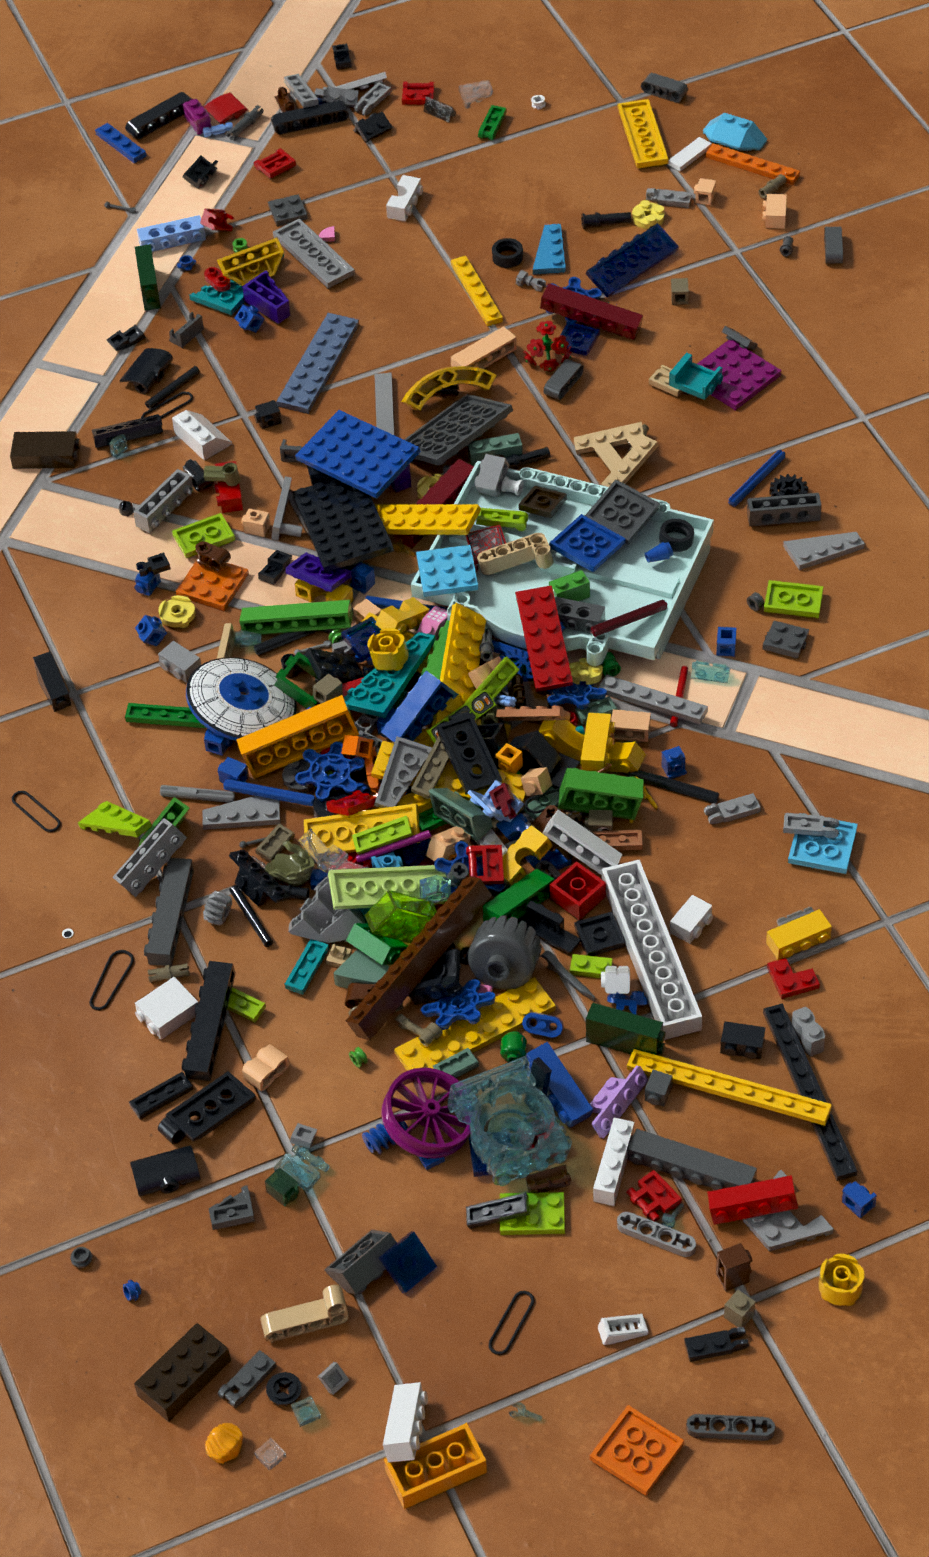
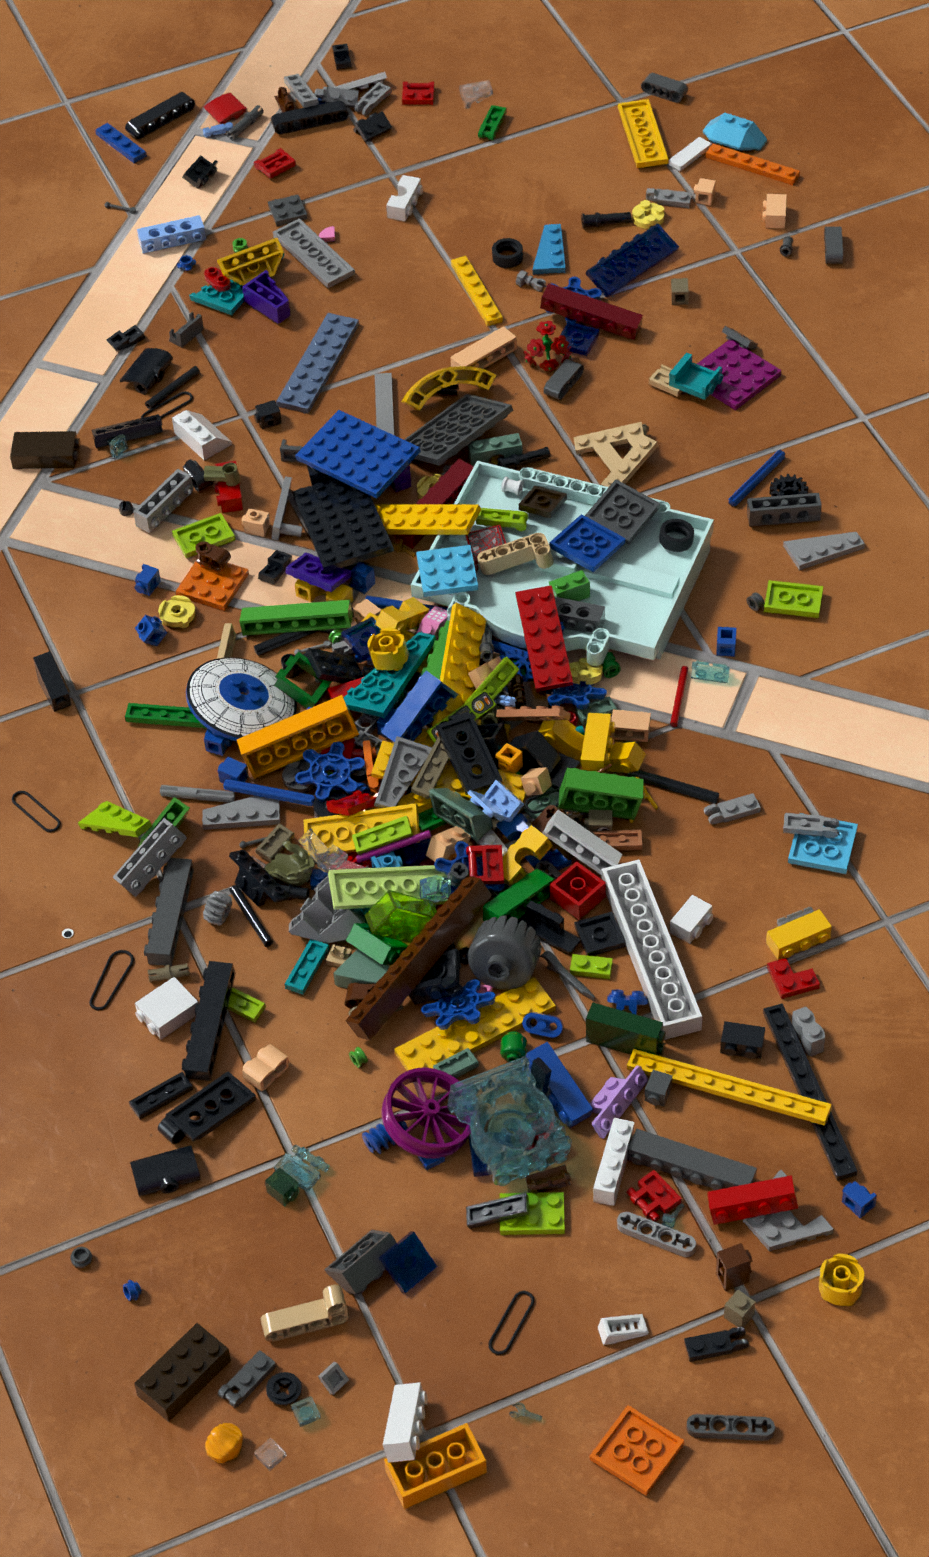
(147, 277): dark green brick -> none
(154, 564): black plate -> none
(178, 661): light grey brick -> none
(196, 115): magenta brick -> none
(216, 219): red hinge -> none
(232, 1210): dark grey wing -> none
(246, 638): clear light blue cone -> none
(249, 318): blue brick -> none
(303, 1136): light grey plate -> none
(327, 689): dark tan brick -> none
(357, 746): orange brick -> none
(426, 1035): dark tan brick -> none
(438, 109): clear smoke hinge -> none
(491, 475): light grey brick -> none
(502, 798): dark red plate -> none
(538, 102): white bush -> none
(616, 979): white brick -> none
(628, 618): dark red axle -> none
(654, 699): light grey plate -> none
(660, 552): blue cone -> none
(673, 762): blue brick -> none
(772, 186): dark tan pin -> none
(785, 639): dark grey plate -> none

